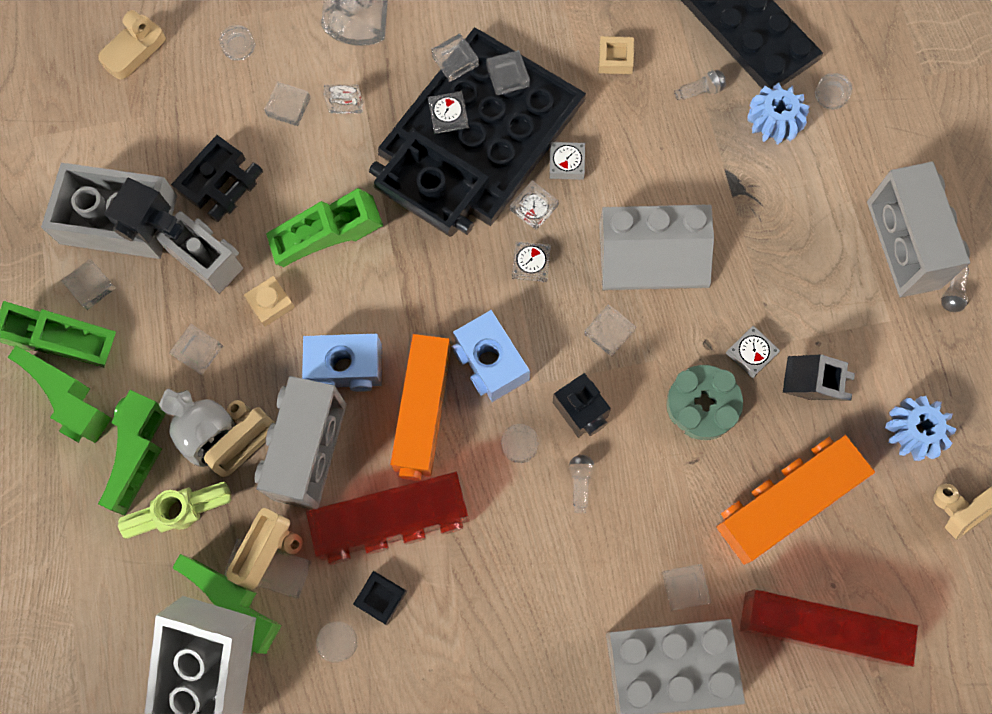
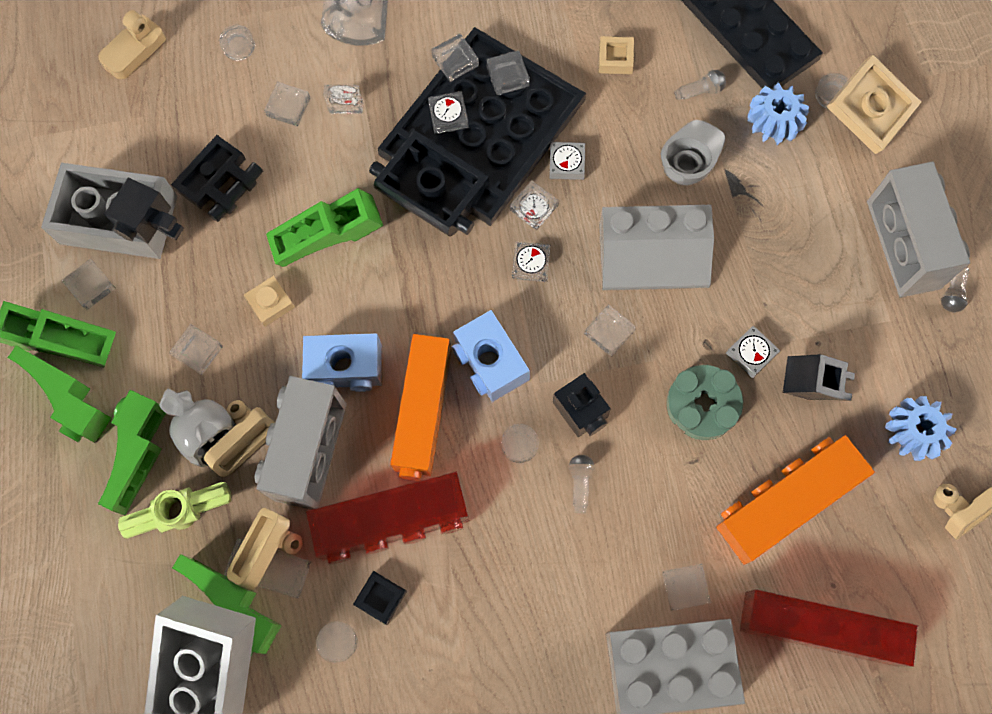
(203, 254): light grey brick -> none
(692, 152): none -> light grey piece
(874, 104): none -> tan plate

